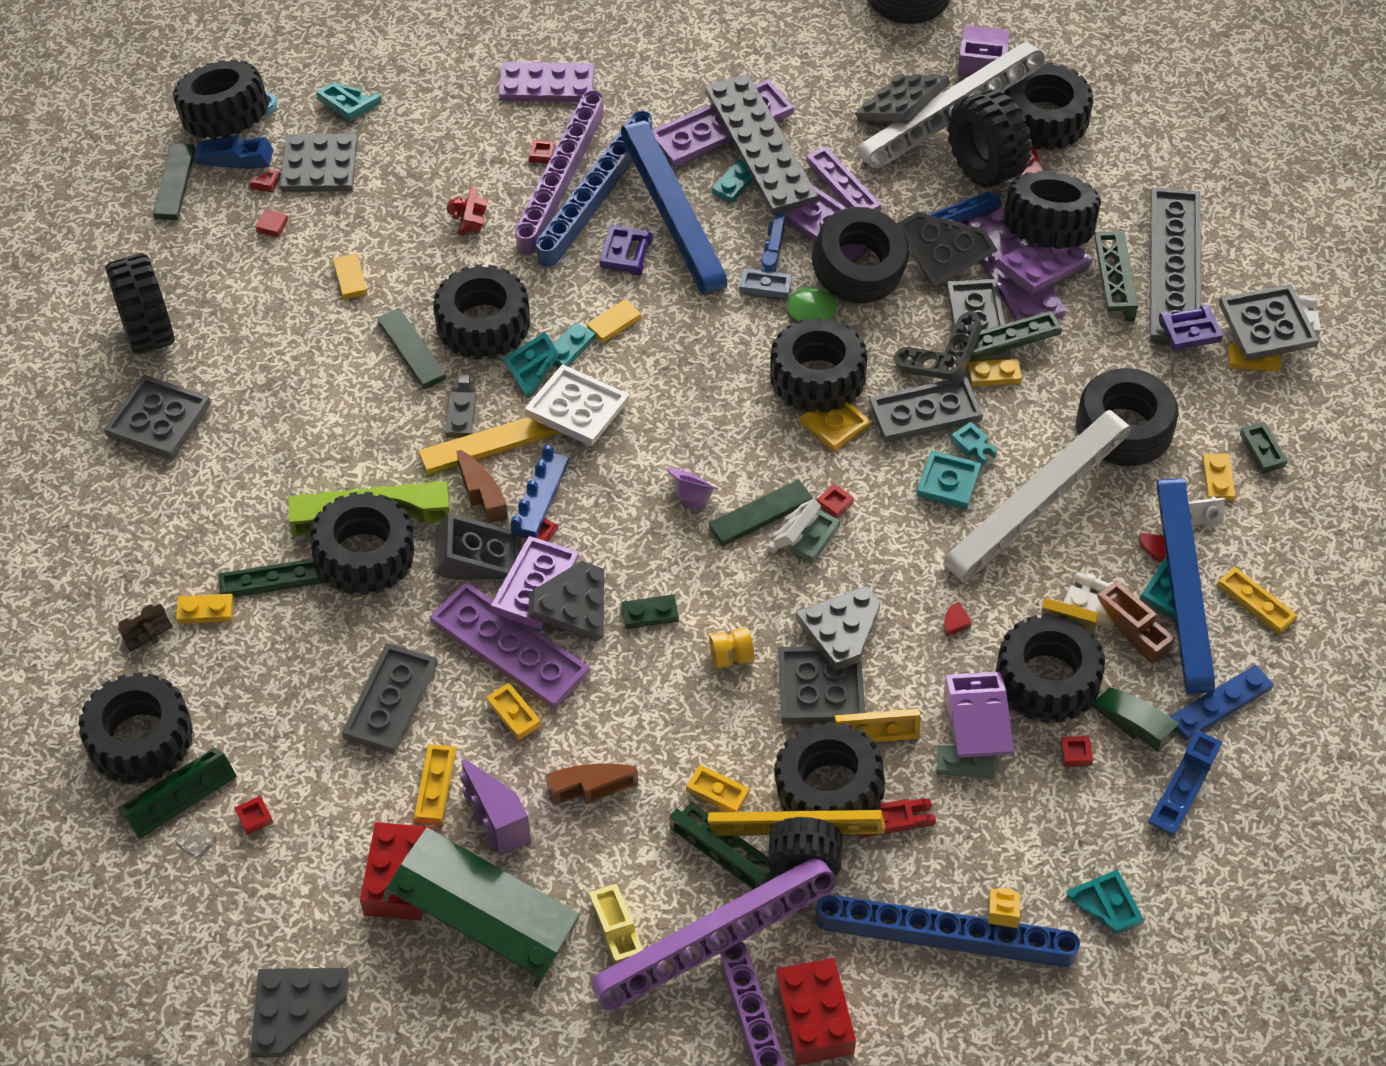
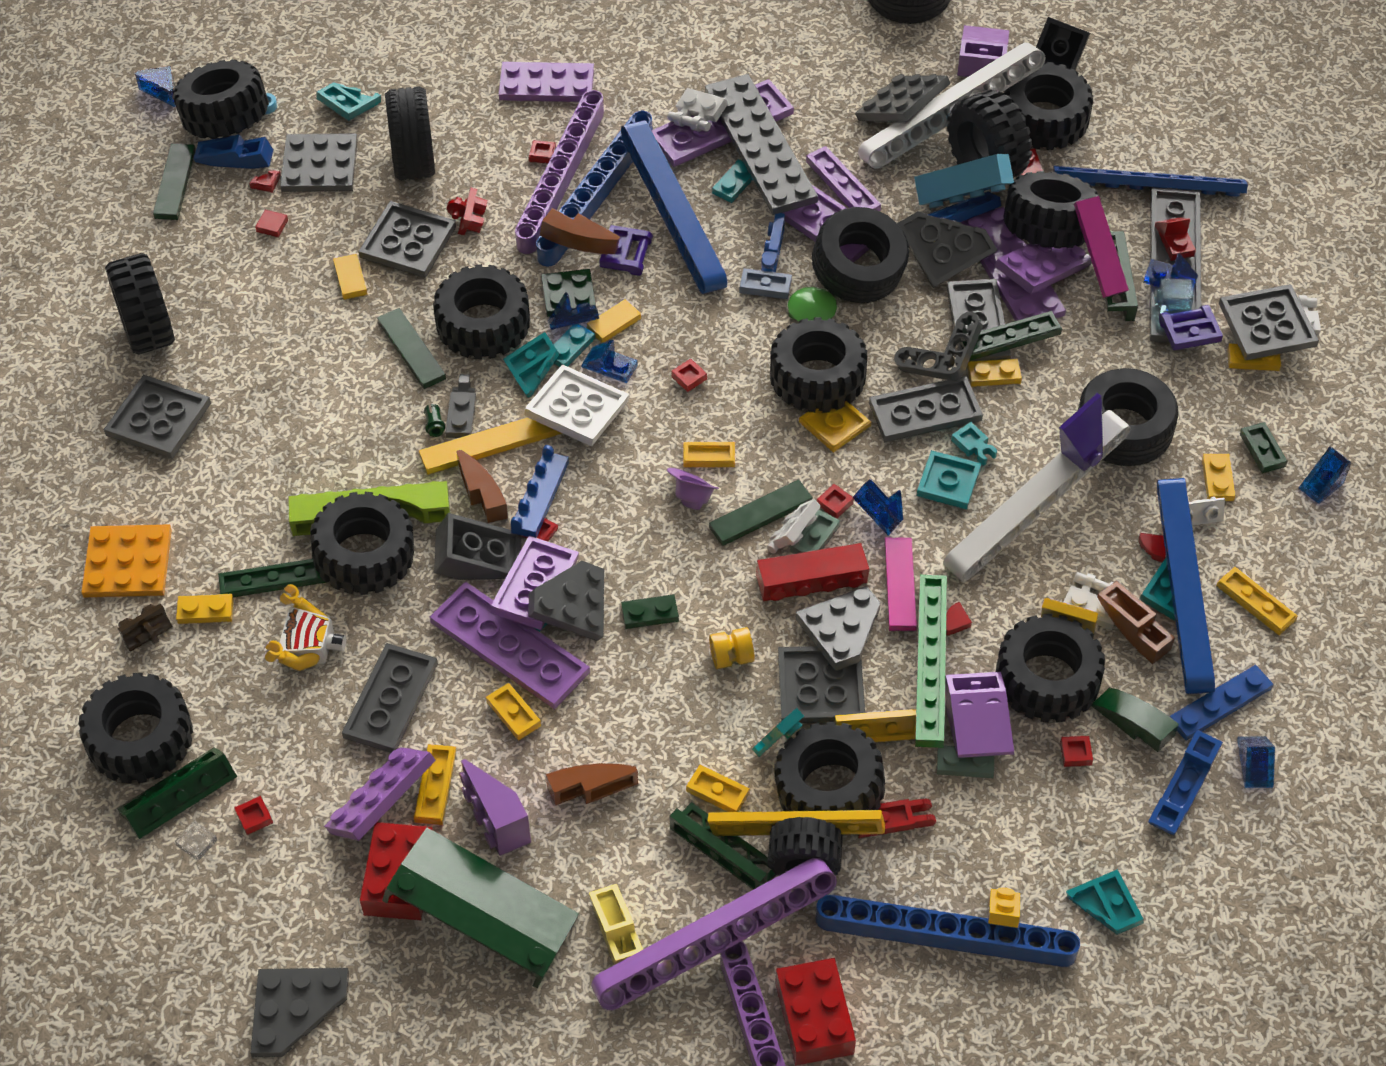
(126, 561): none -> light orange plate
(157, 83): none -> clear blue slope
(305, 635): none -> torso
(379, 793): none -> medium lavender plate
(407, 239): none -> dark grey plate
(410, 133): none -> black tyre
(435, 426): none -> dark green pin
(565, 316): none -> clear blue slope
(576, 283): none -> plate
(578, 233): none -> dark orange slope
(607, 362): none -> clear blue slope
(689, 375): none -> red plate
(699, 104): none -> white plate
(708, 454): none -> yellow tile
(786, 728): none -> teal wing
(812, 572): none -> red brick
(883, 510): none -> clear blue slope
(900, 584): none -> dark pink tile
(931, 662): none -> plate
(963, 180): none -> medium azure wedge
(1062, 43): none -> black slope
(1083, 435): none -> dark purple slope
(1101, 246): none -> dark pink tile
(1138, 180): none -> blue plate
(1160, 270): none -> clear blue slope
(1174, 295): none -> clear light blue brick
(1176, 237): none -> red slope
(1257, 761): none -> slope
(1326, 475): none -> clear blue slope

